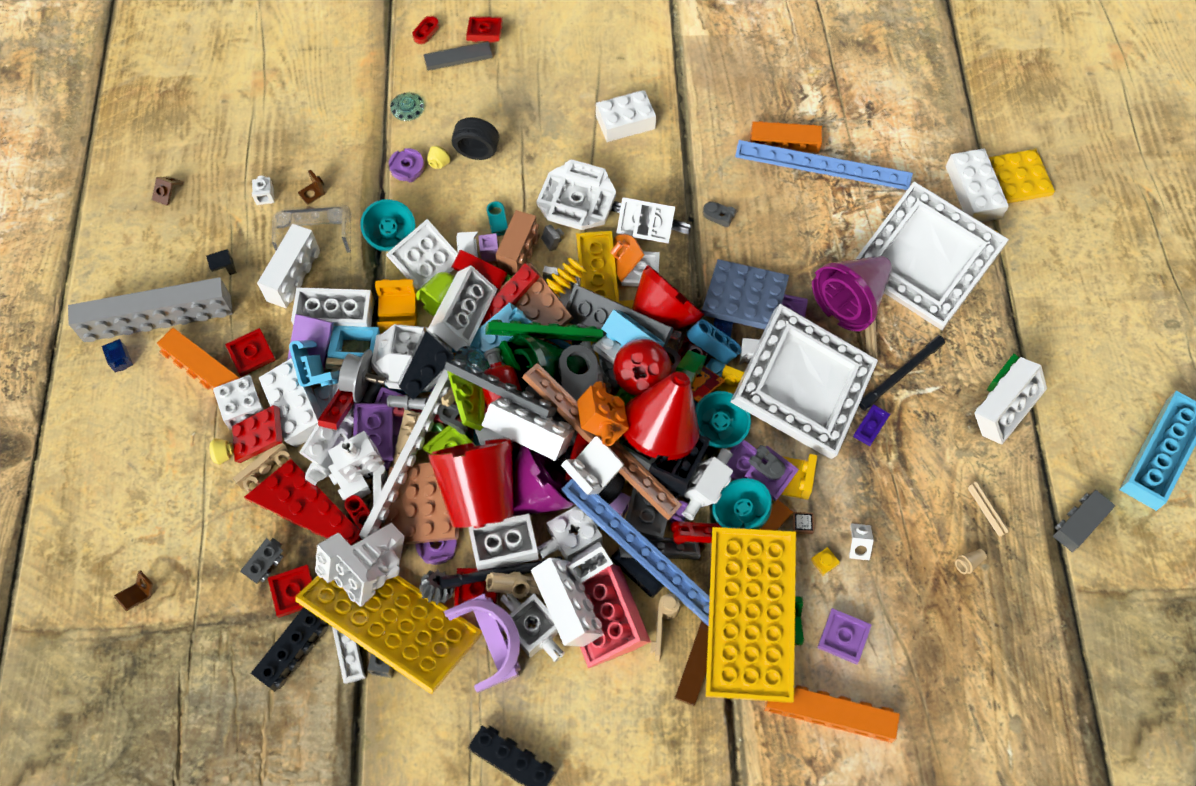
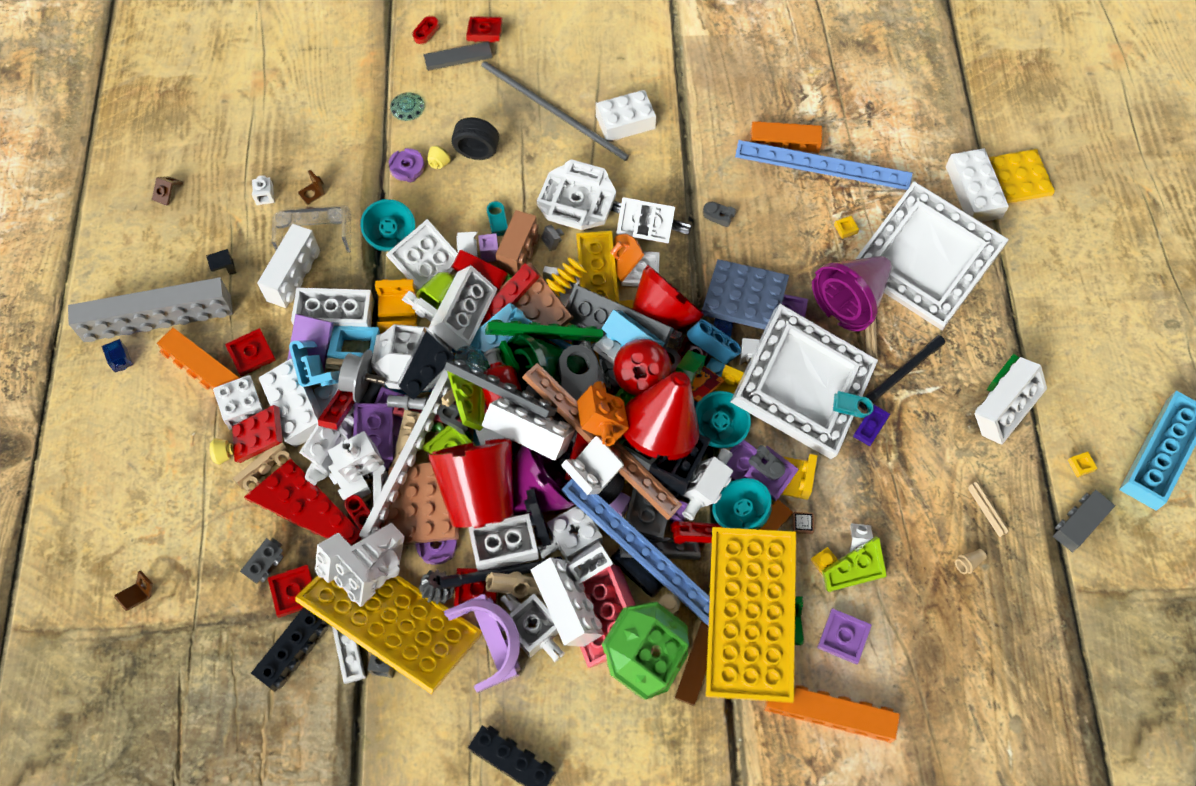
(420, 306): none -> white plate
(536, 517): none -> black plate
(555, 111): none -> dark grey piece
(630, 646): none -> bright green piece
(846, 227): none -> yellow plate
(847, 404): none -> teal piece
(857, 567): none -> lime wing
(1082, 464): none -> yellow plate

